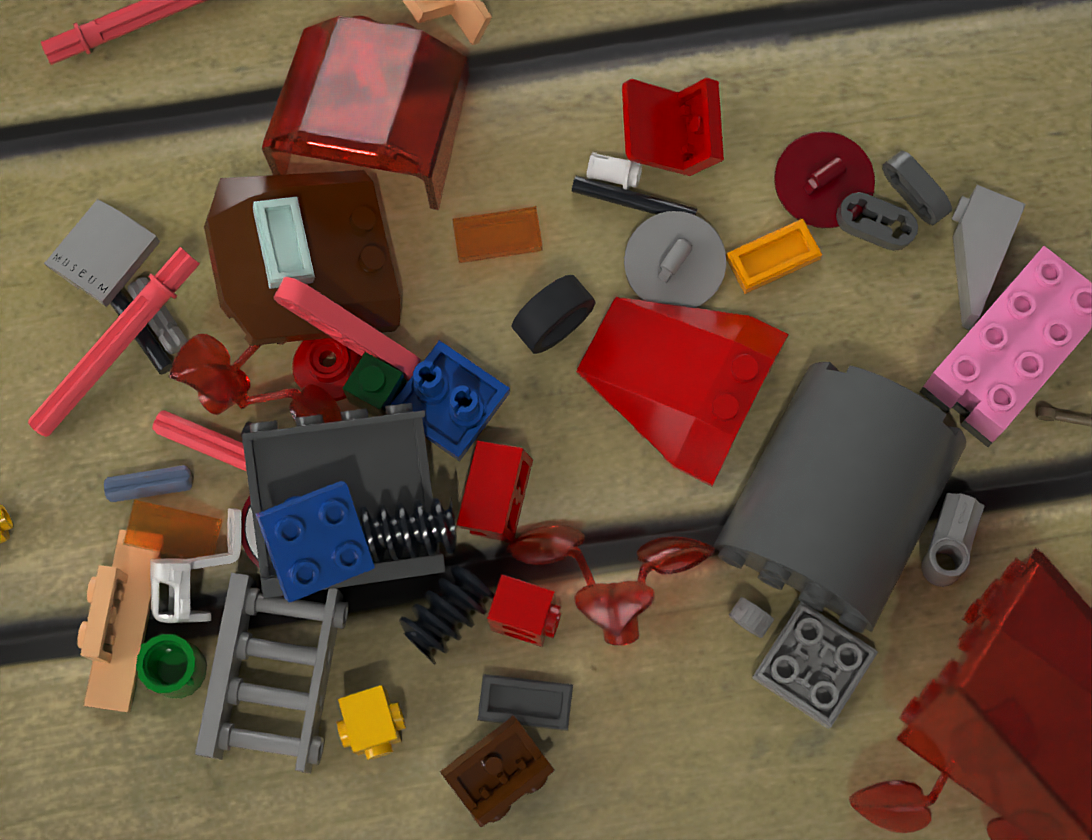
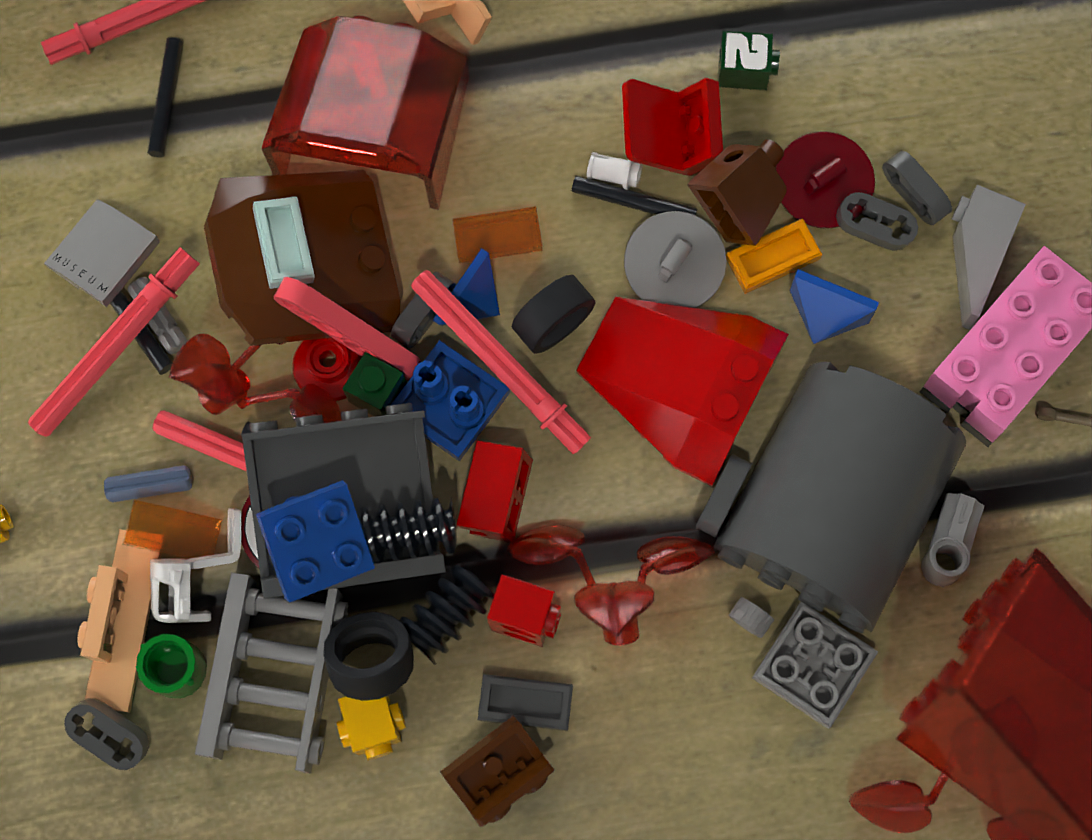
(106, 734): none -> dark grey beam
(165, 97): none -> black bar
(375, 681): none -> black tyre
(417, 317): none -> dark grey beam
(477, 289): none -> blue slope
(500, 362): none -> coral axle
(723, 495): none -> dark grey beam
(741, 190): none -> reddish brown torso
(747, 60): none -> dark green brick
(829, 307): none -> blue slope

